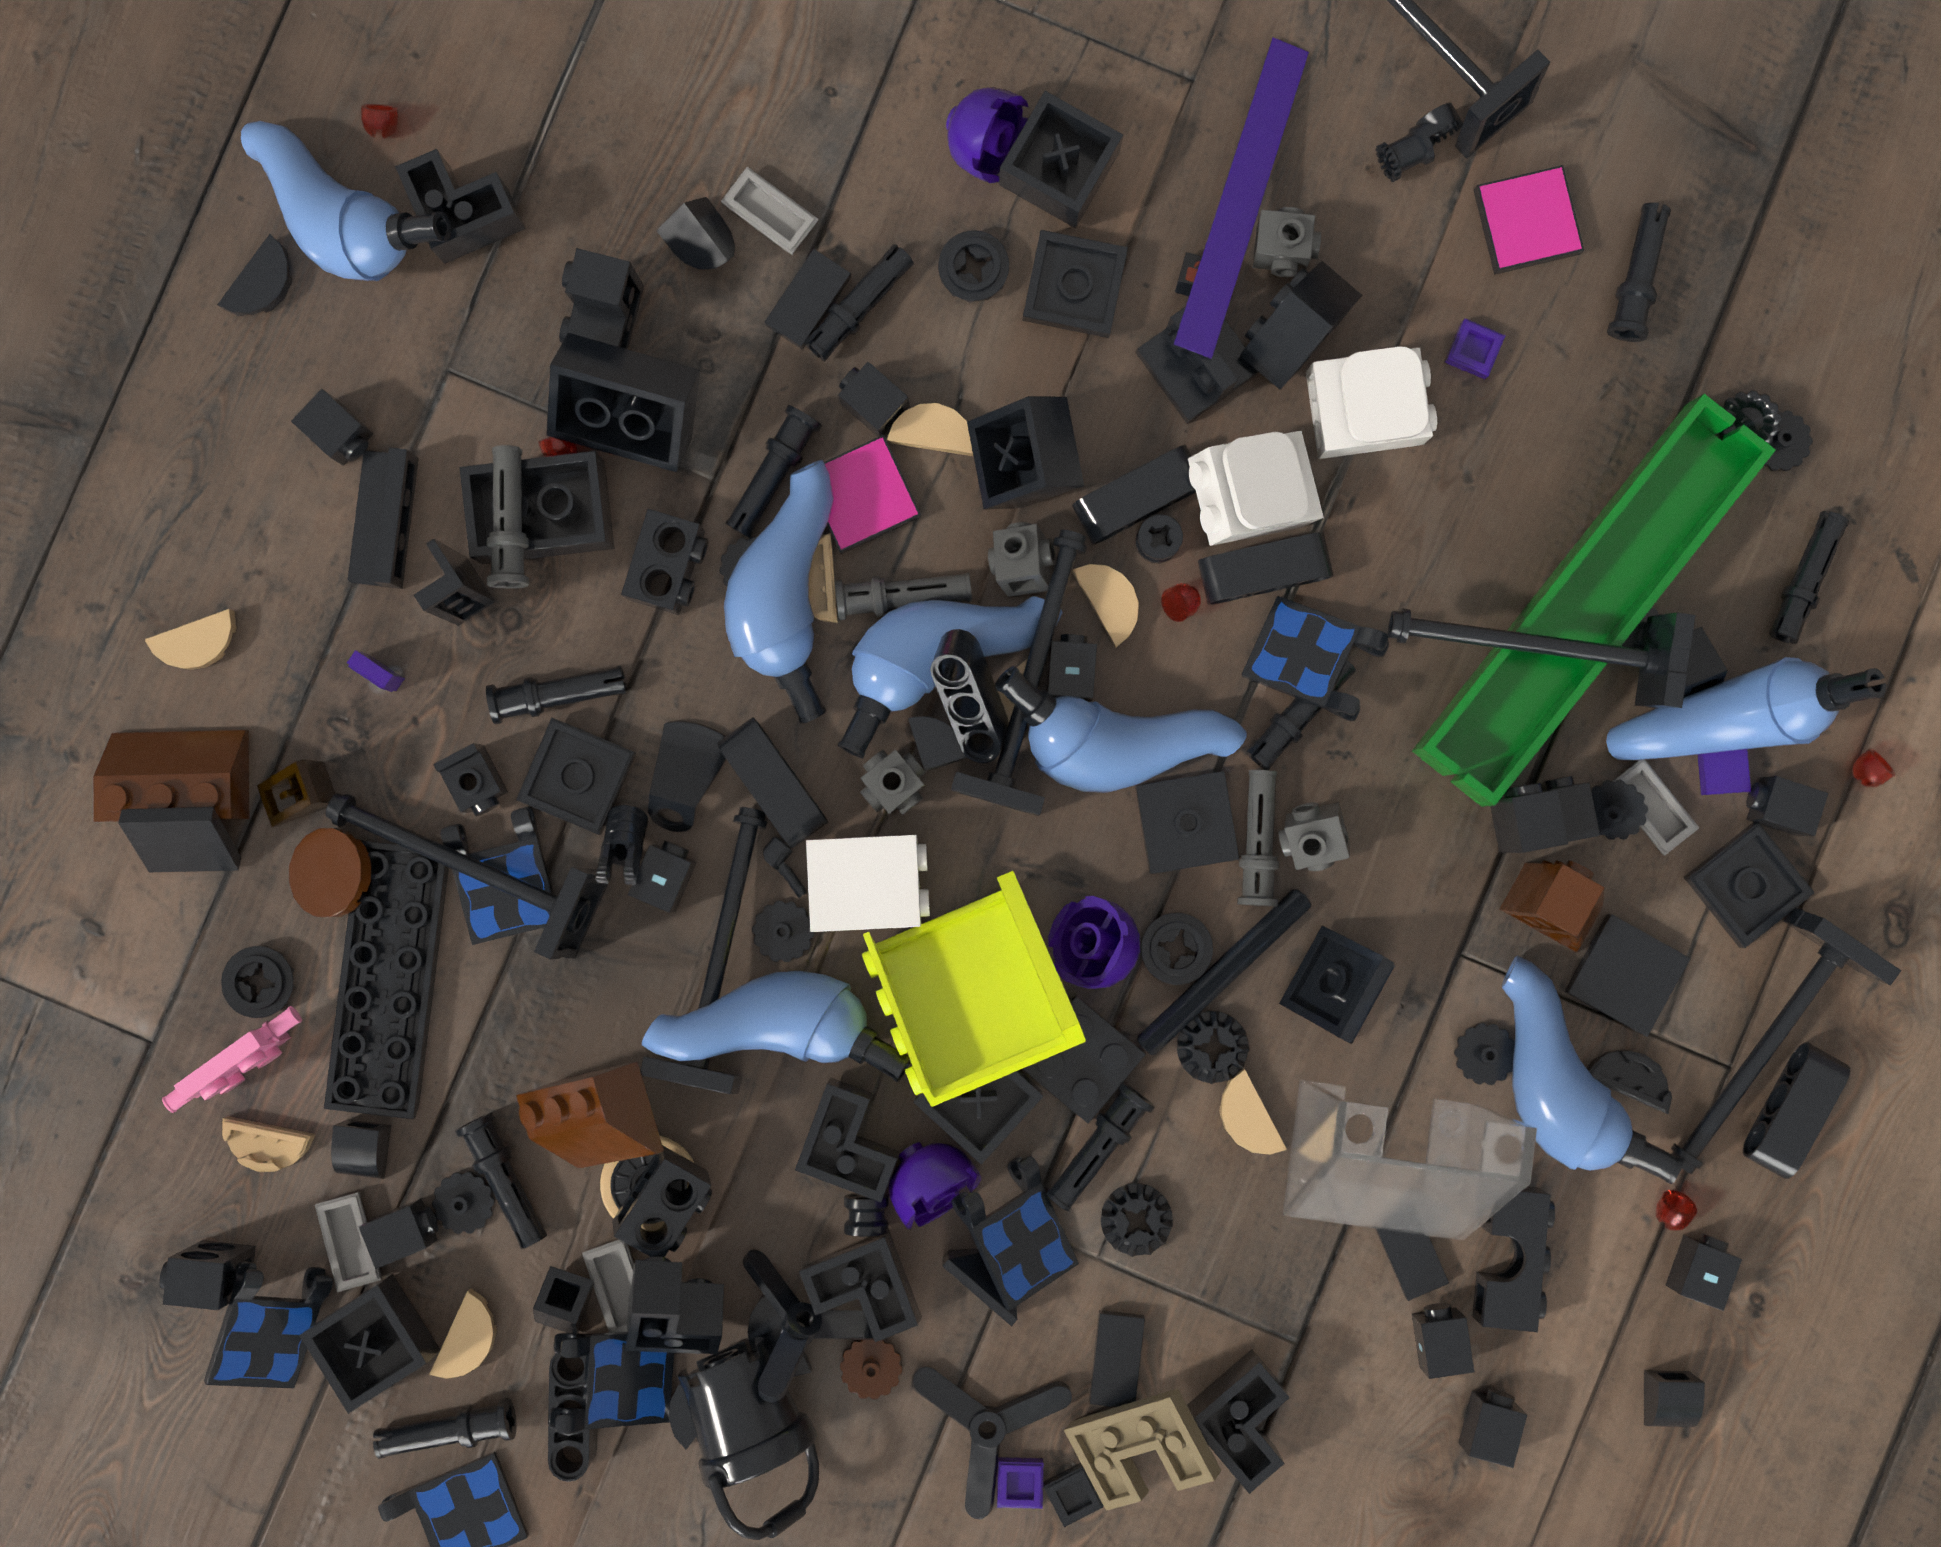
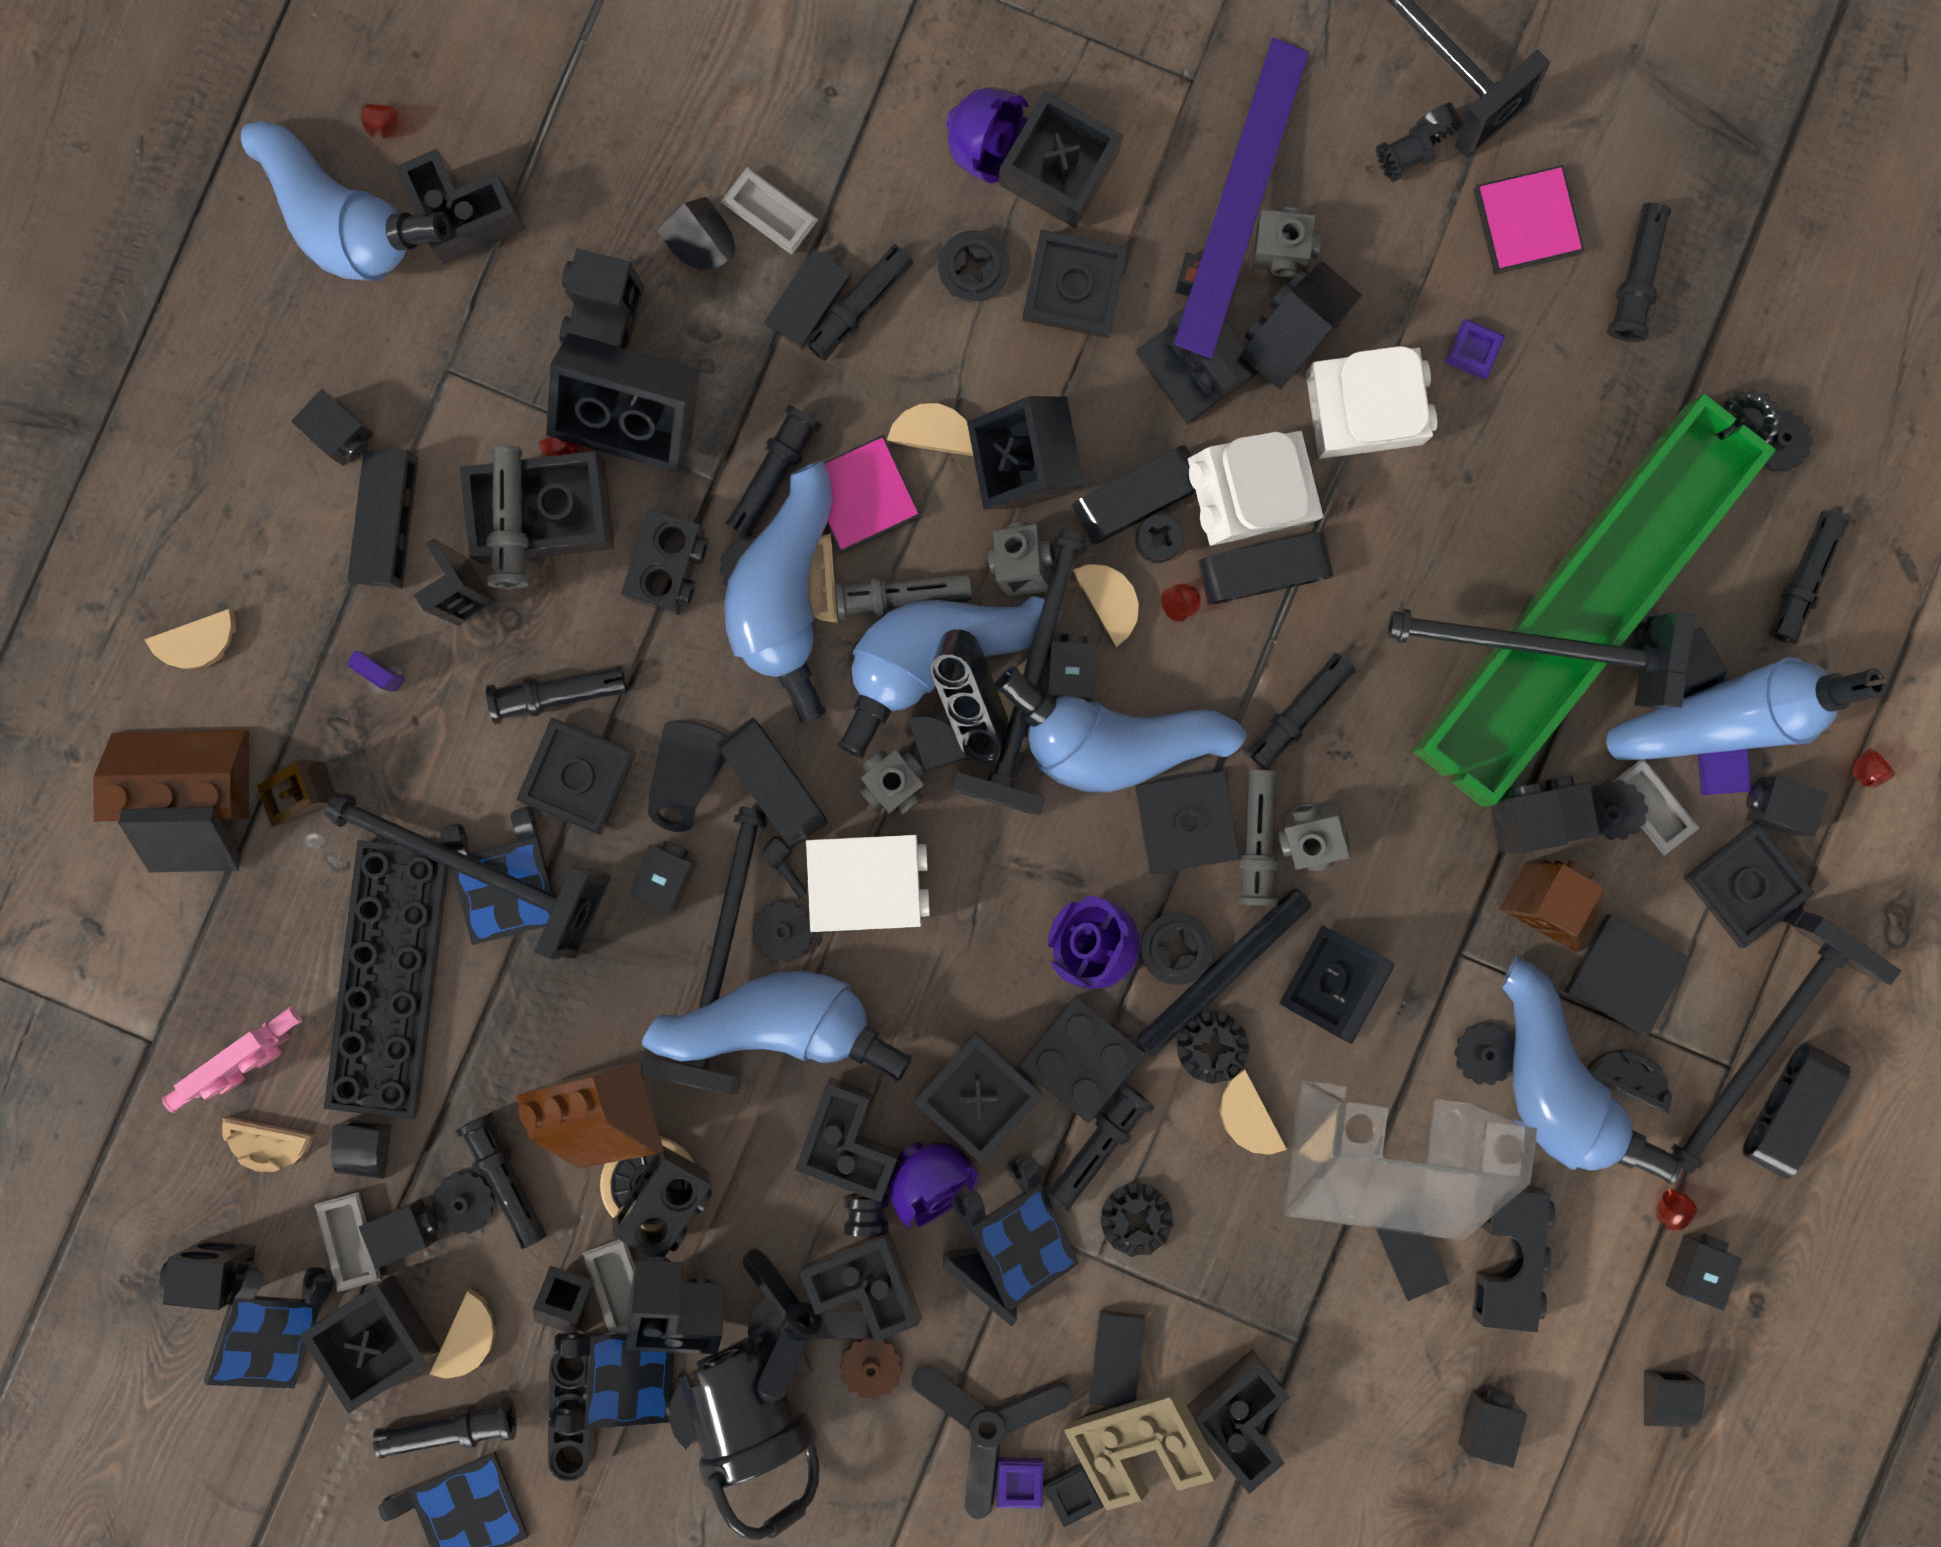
(243, 995): black gear -> none
(261, 282): black tile -> none
(329, 872): reddish brown tile -> none
(489, 784): black brick -> none
(622, 843): black hinge -> none
(872, 398): black brick -> none
(973, 995): neon yellow panel -> none
(1305, 655): black flag -> none
(1442, 1341): black brick -> none

